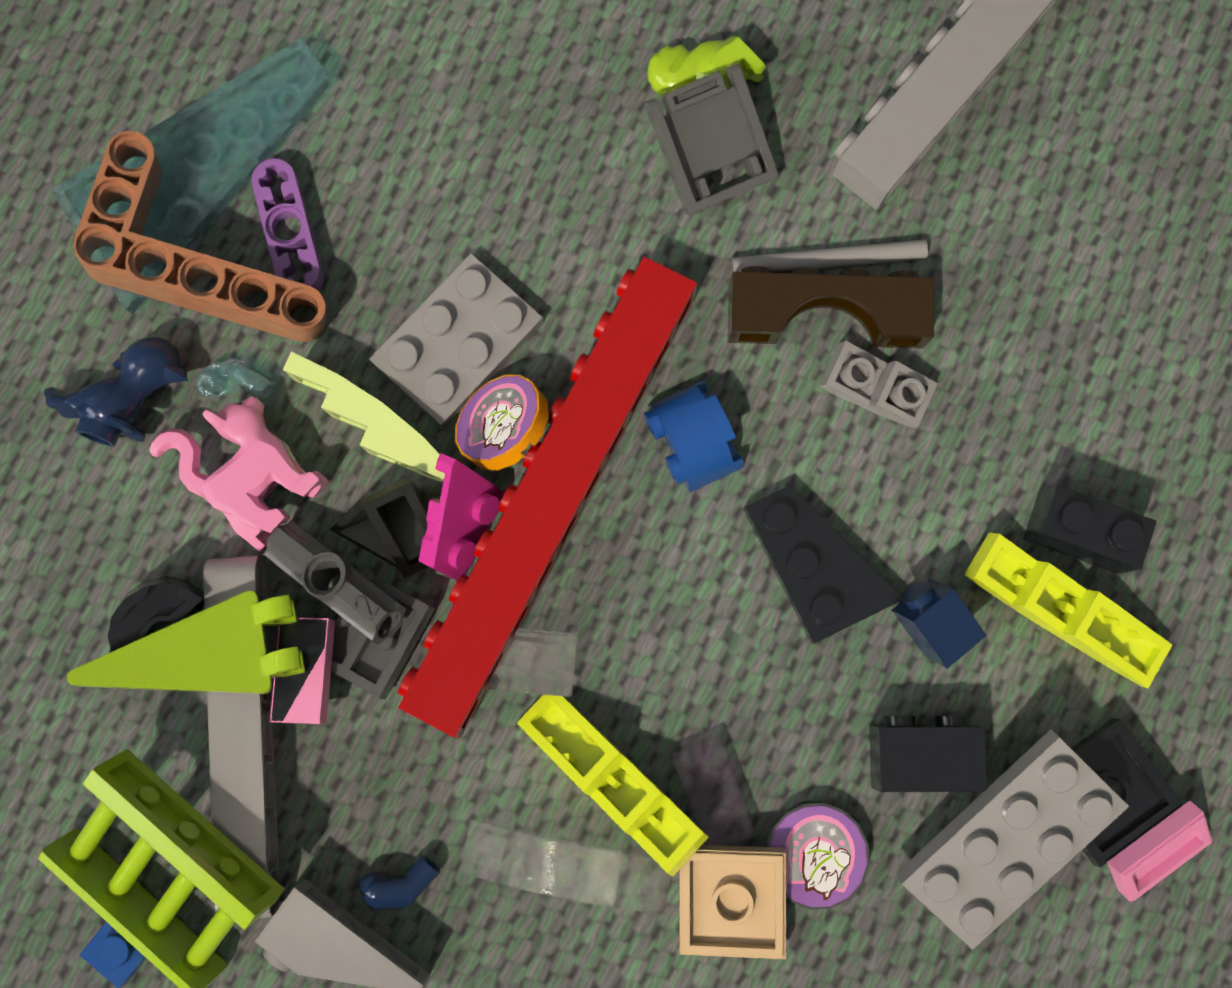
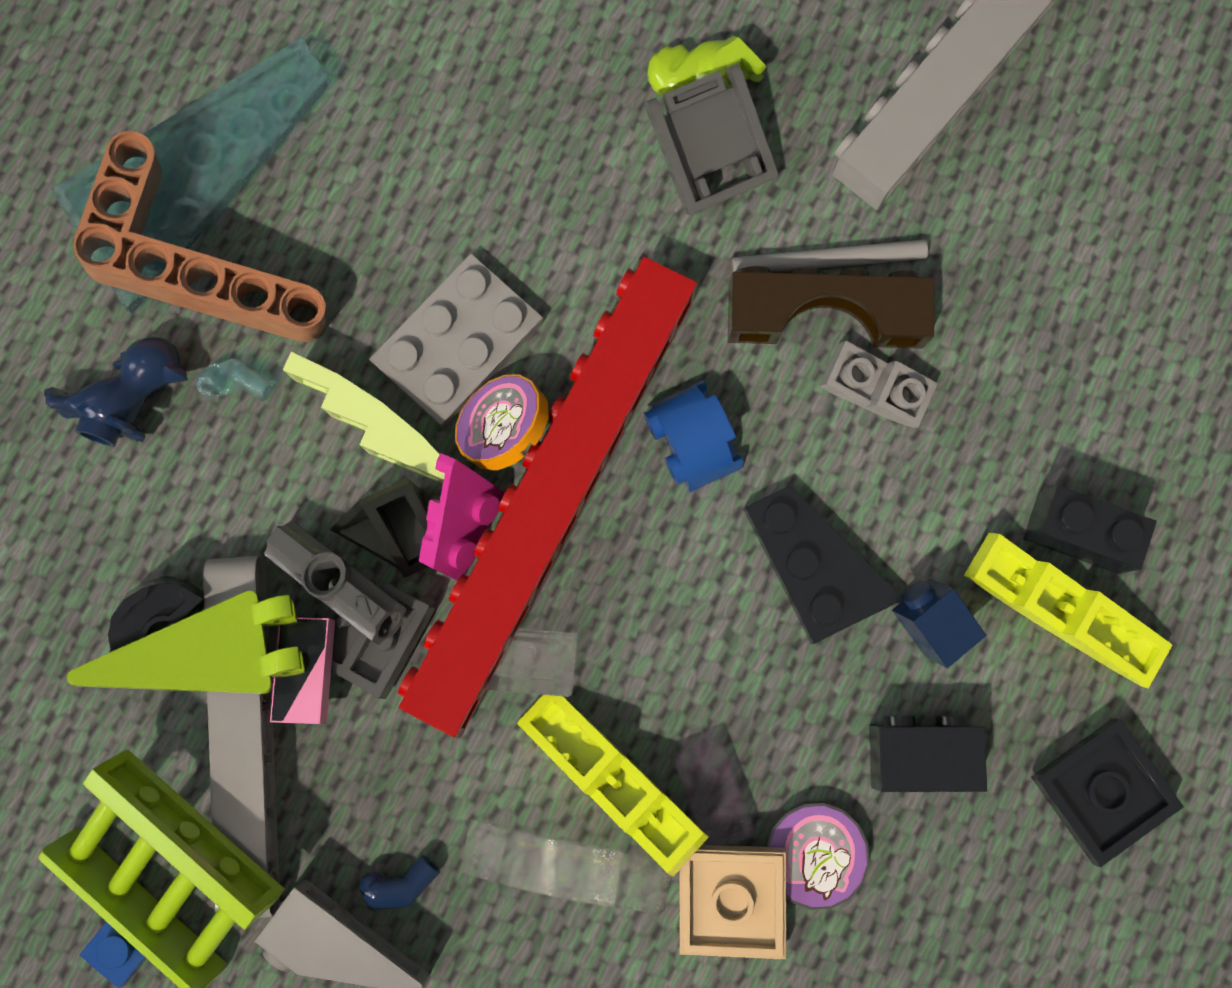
(248, 476): bright pink animal -> none
(291, 192): medium lavender beam -> none
(1011, 840): light grey plate -> none
(1160, 851): bright pink tile -> none

